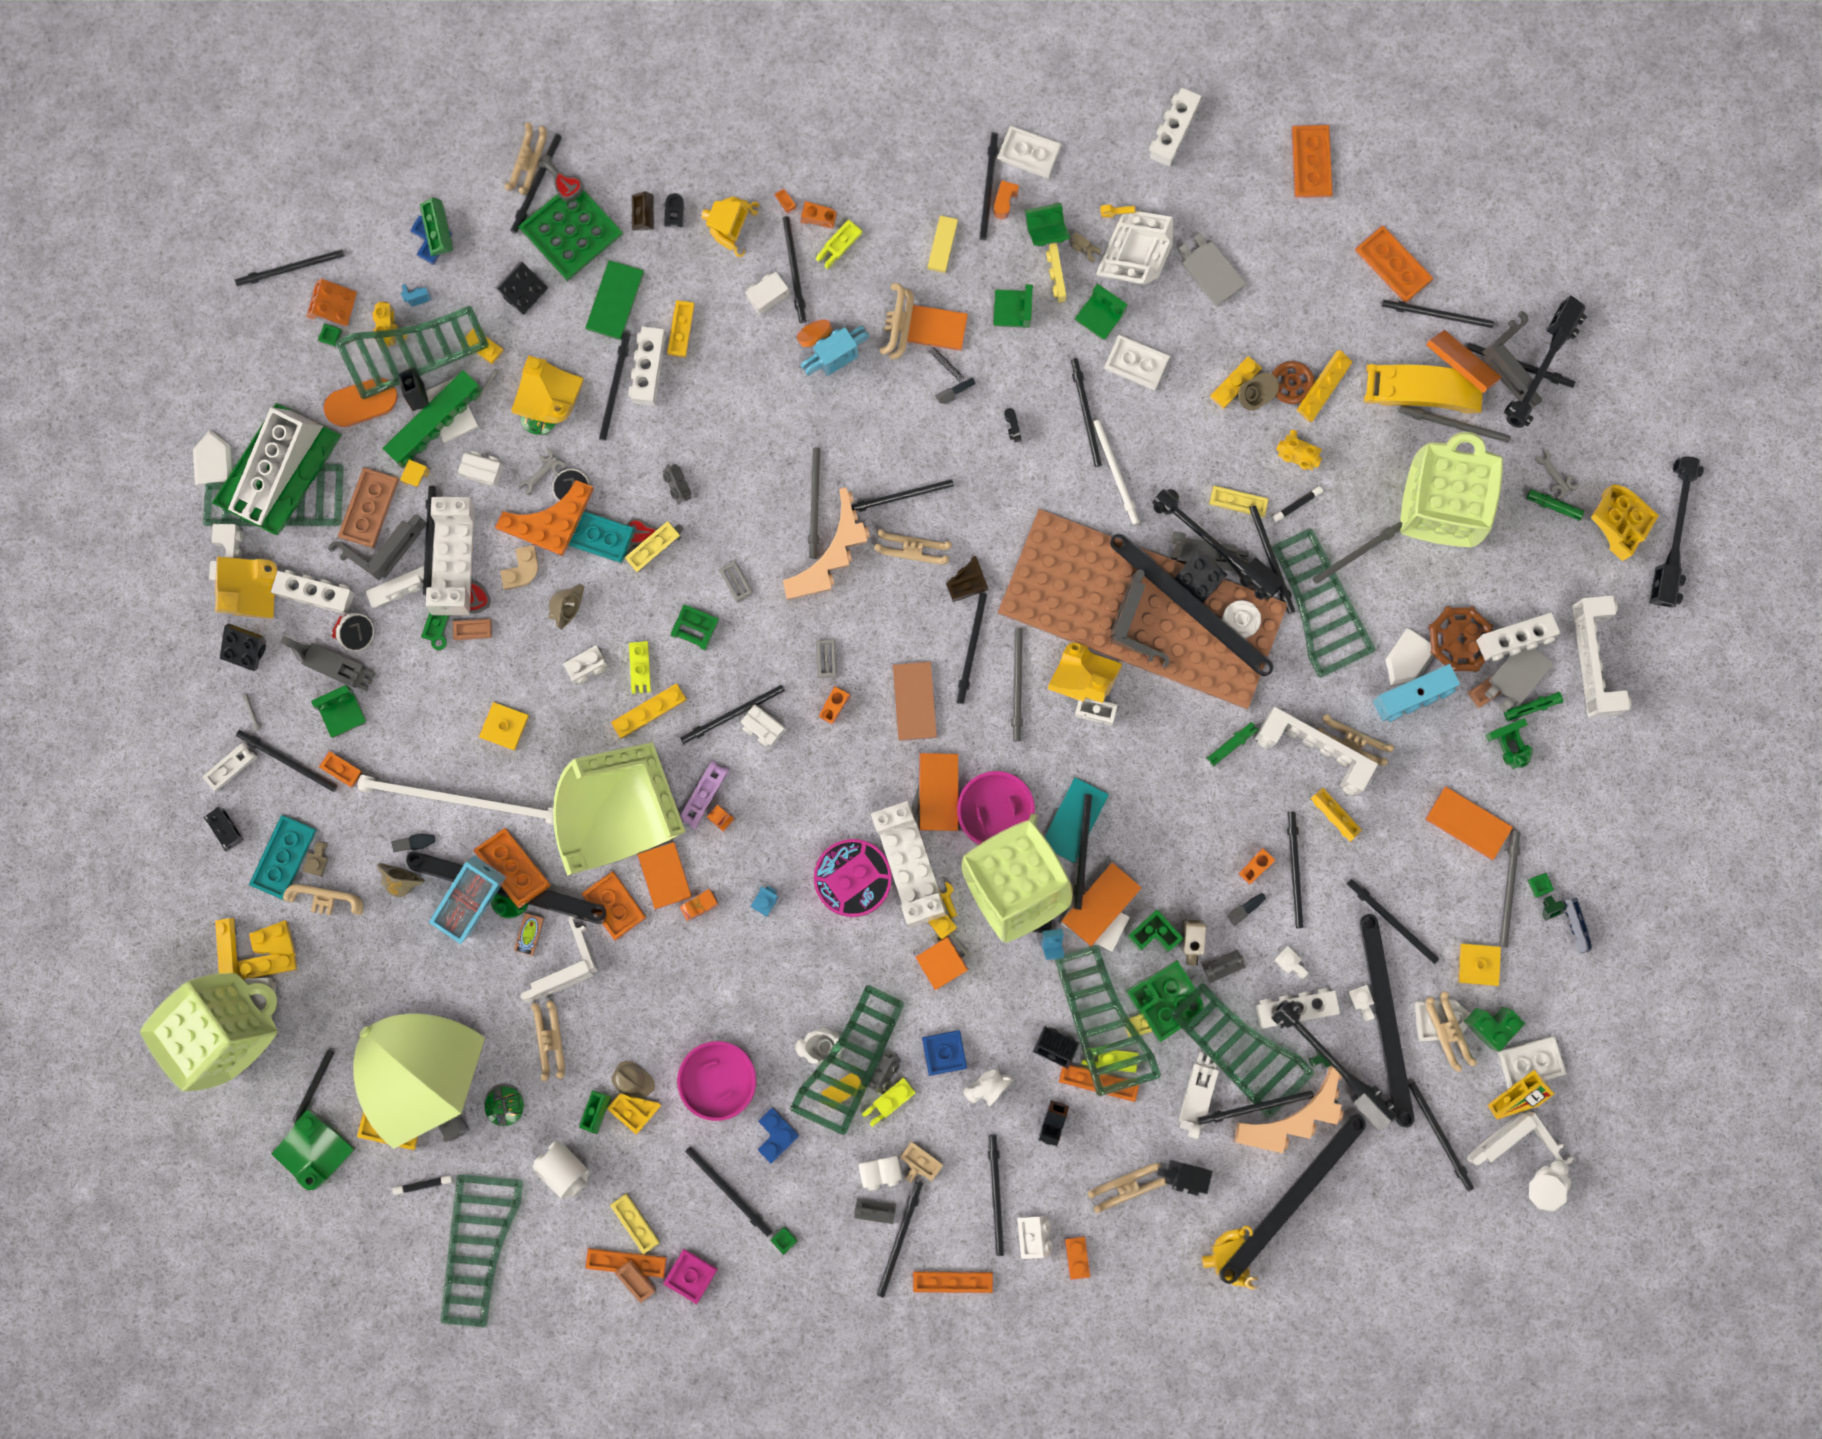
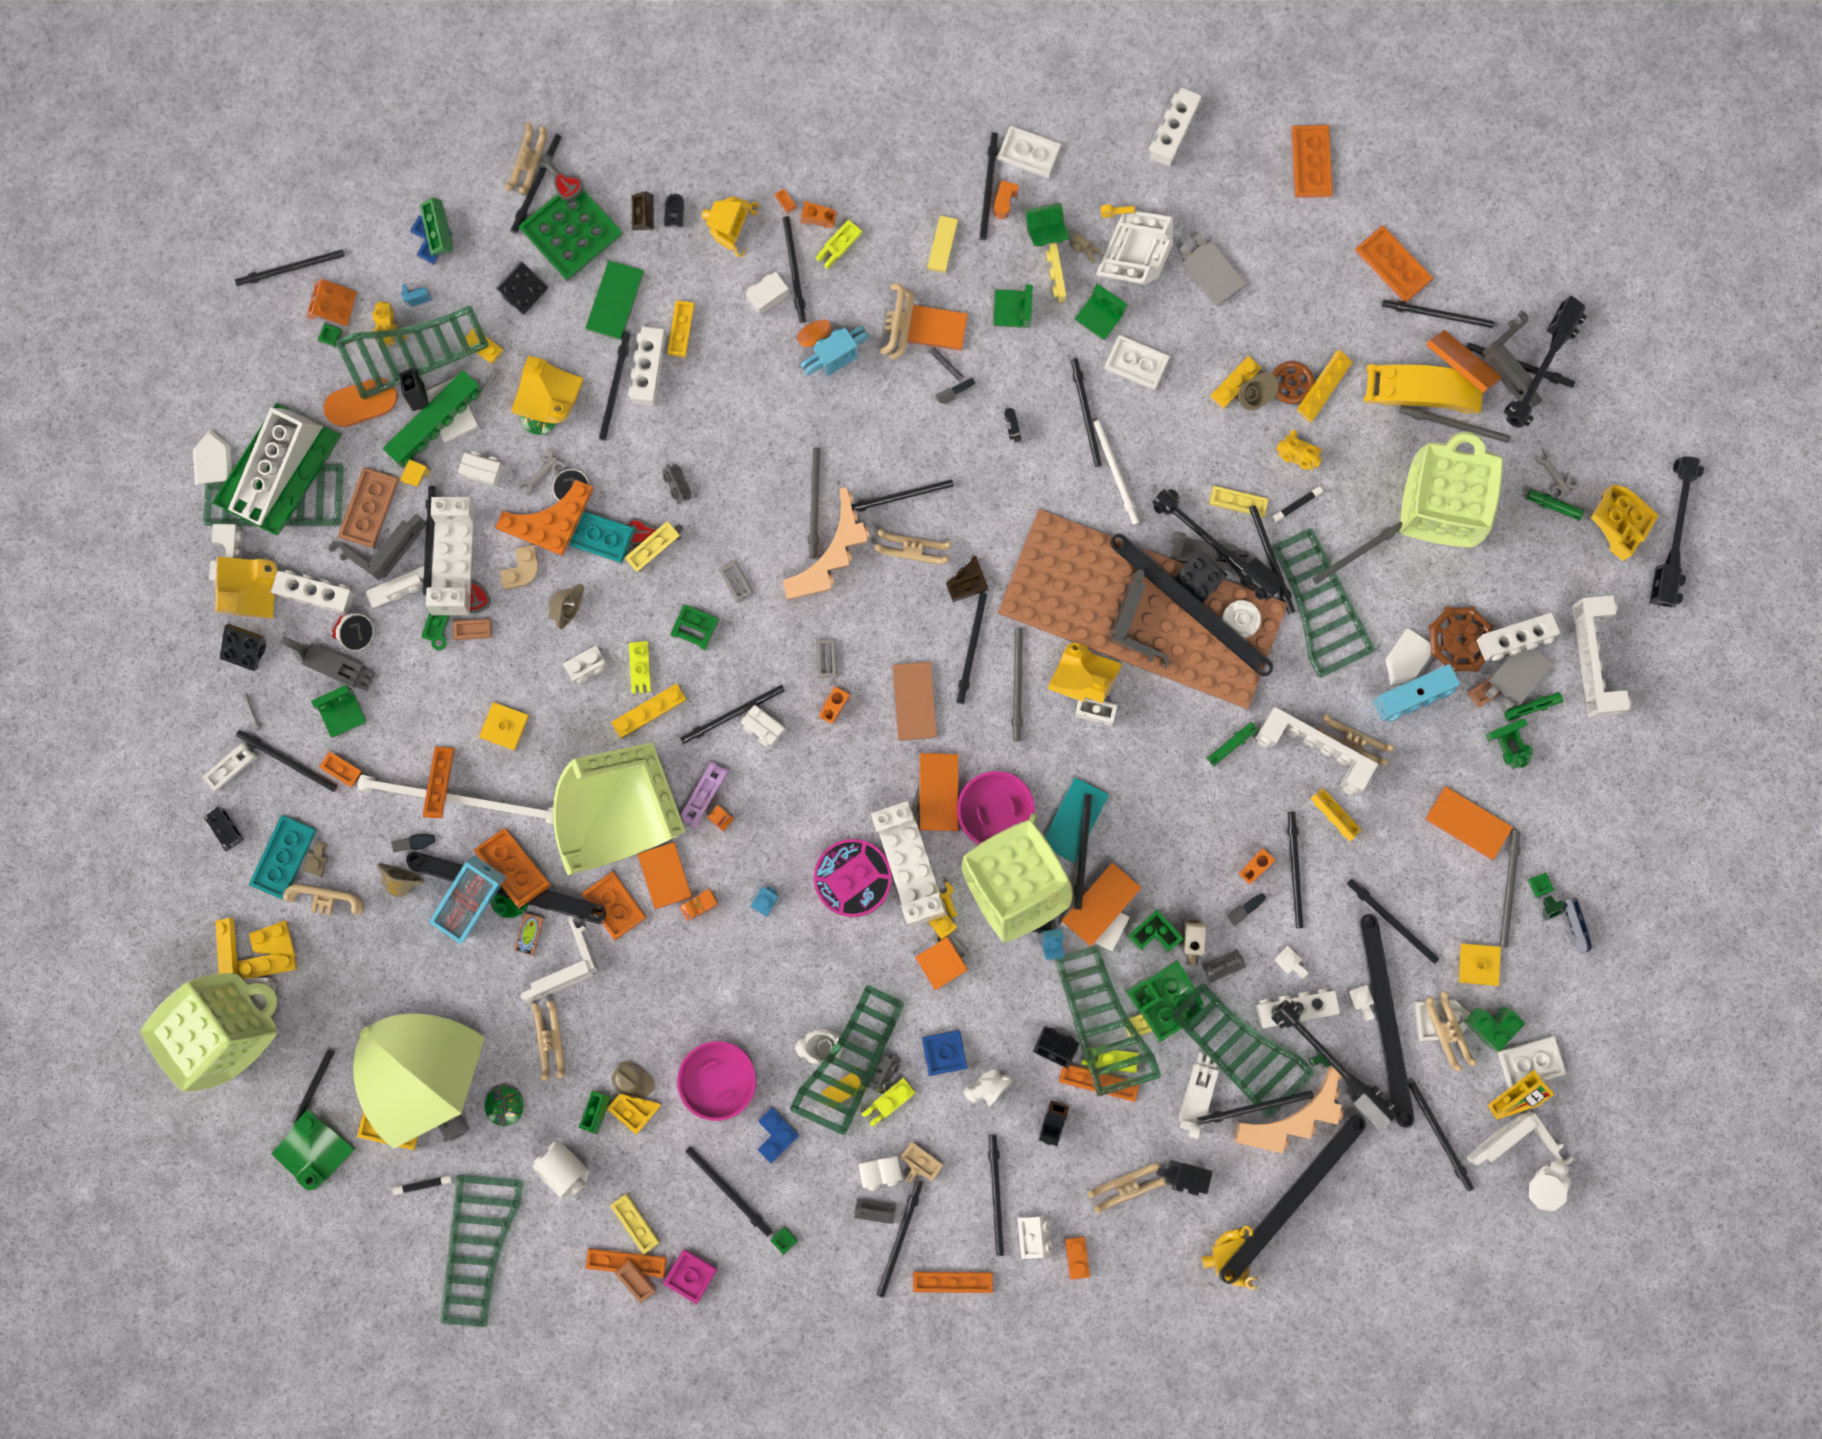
(438, 782): none -> orange tile

